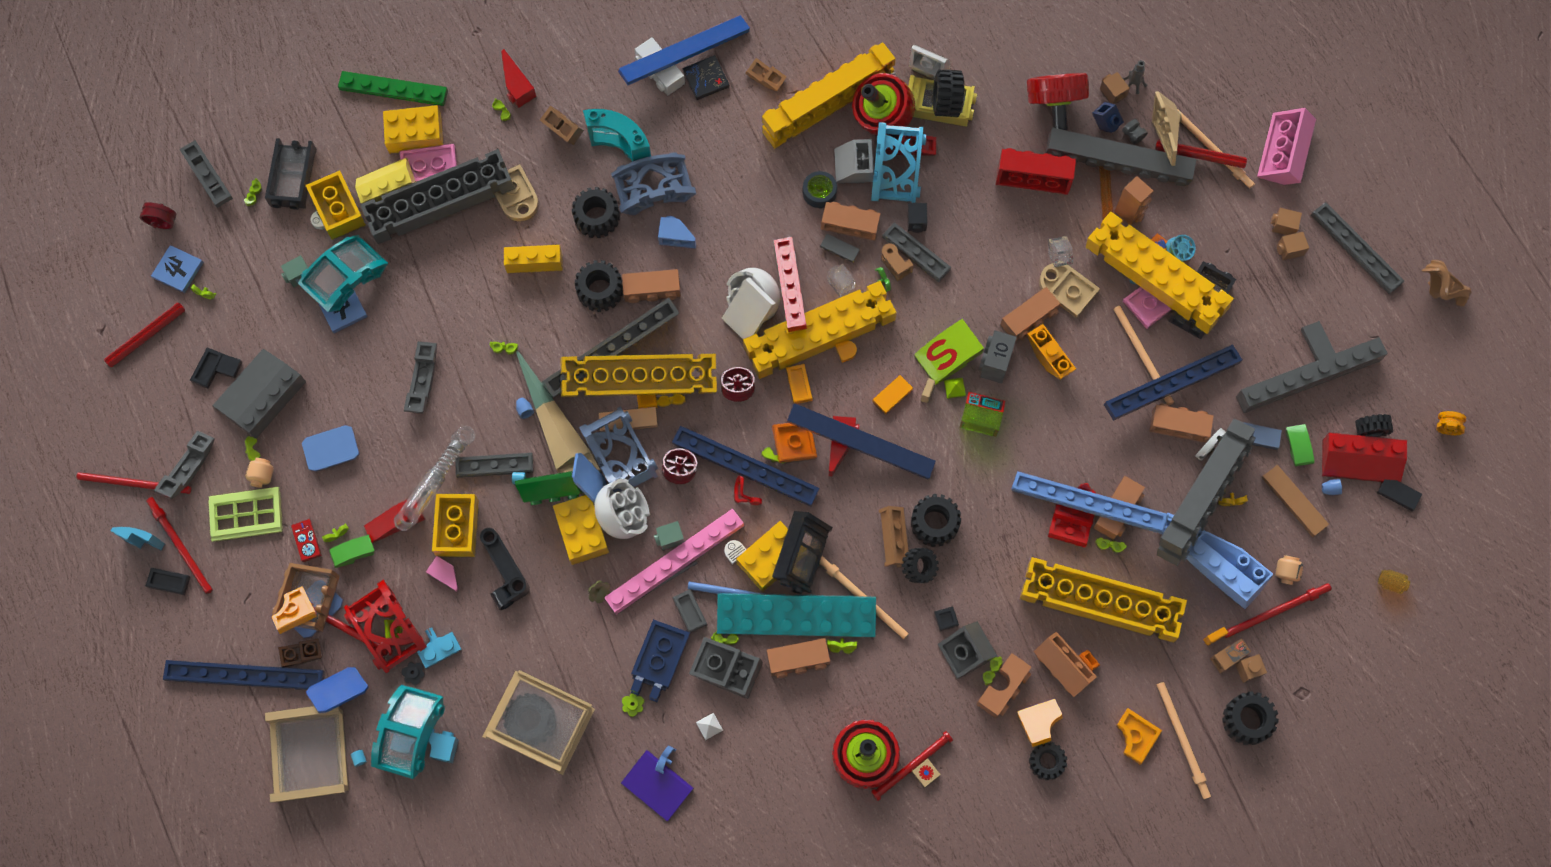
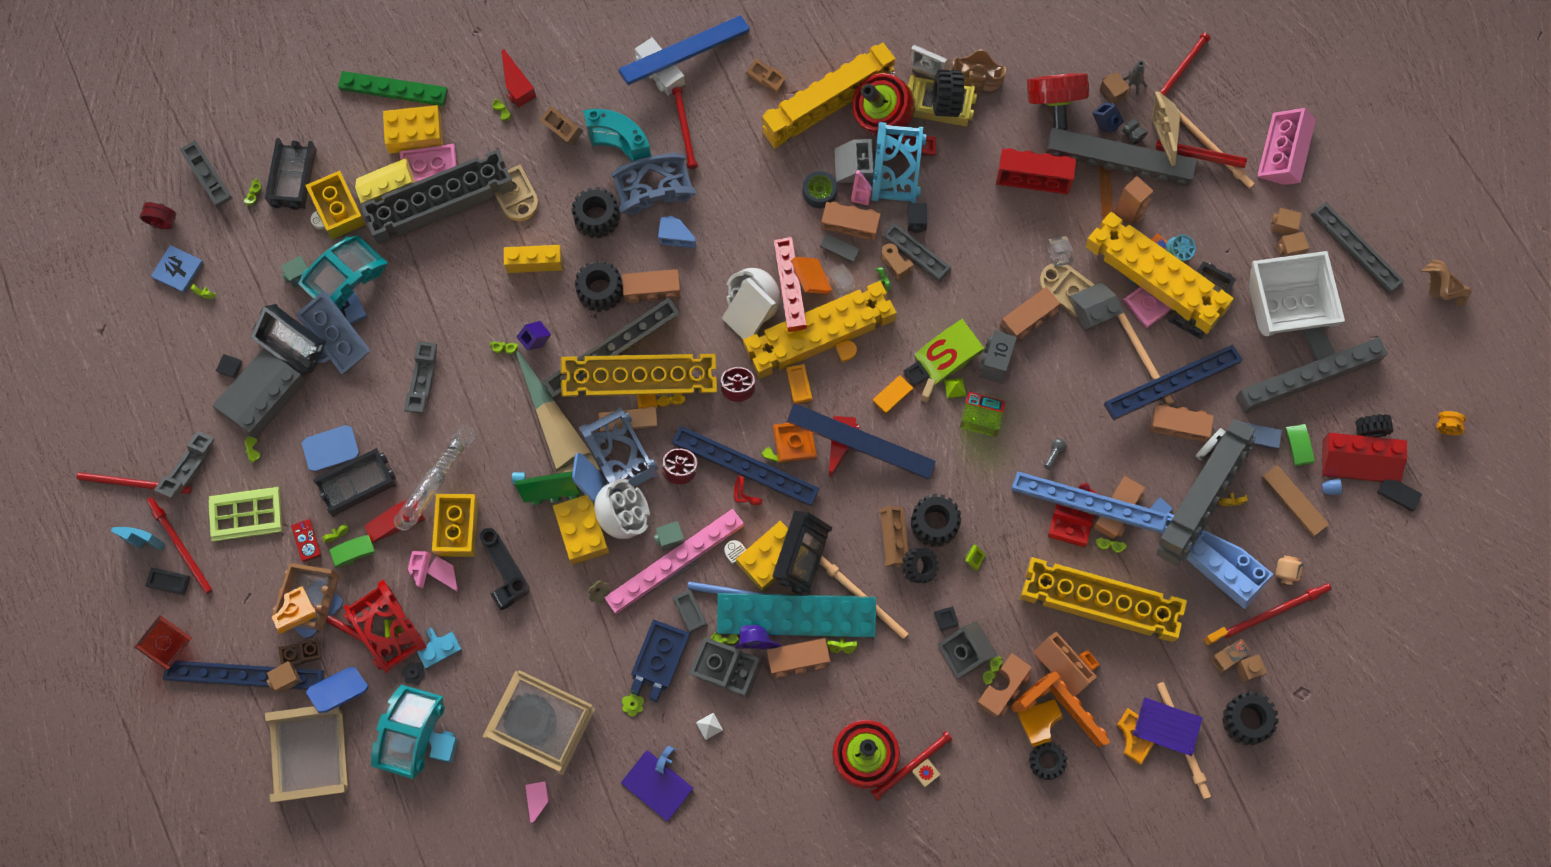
(144, 334): red axle -> none
(163, 642): none -> clear red slope
(206, 368): black tile -> none
(259, 472): light nougat head -> none
(283, 677): none -> medium nougat brick
(287, 339): none -> black door
(342, 343): none -> sand blue plate
(355, 481): none -> door
(358, 758): medium azure piece -> none
(419, 566): none -> bright pink tile
(494, 465): dark grey tile -> none
(524, 408): medium blue hose -> none
(533, 335): none -> dark purple brick
(537, 799): none -> bright pink tile
(677, 92): none -> red bar
(705, 77): black tile -> none
(755, 638): none -> dark purple piece
(811, 275): none -> orange tile
(861, 190): none -> bright pink tile
(916, 374): none -> black tile
(975, 557): none -> lime slope
(980, 71): none -> medium nougat piece
(1050, 353): light orange slope -> none
(1058, 446): none -> dark grey bar
(1071, 703): none -> orange bracket
(1095, 305): none -> dark grey slope
(1161, 506): none -> medium blue piece
(1167, 726): none -> dark purple piece
(1204, 38): none -> red bar
(1294, 293): none -> white container
(1394, 581): clear yellow brick -> none

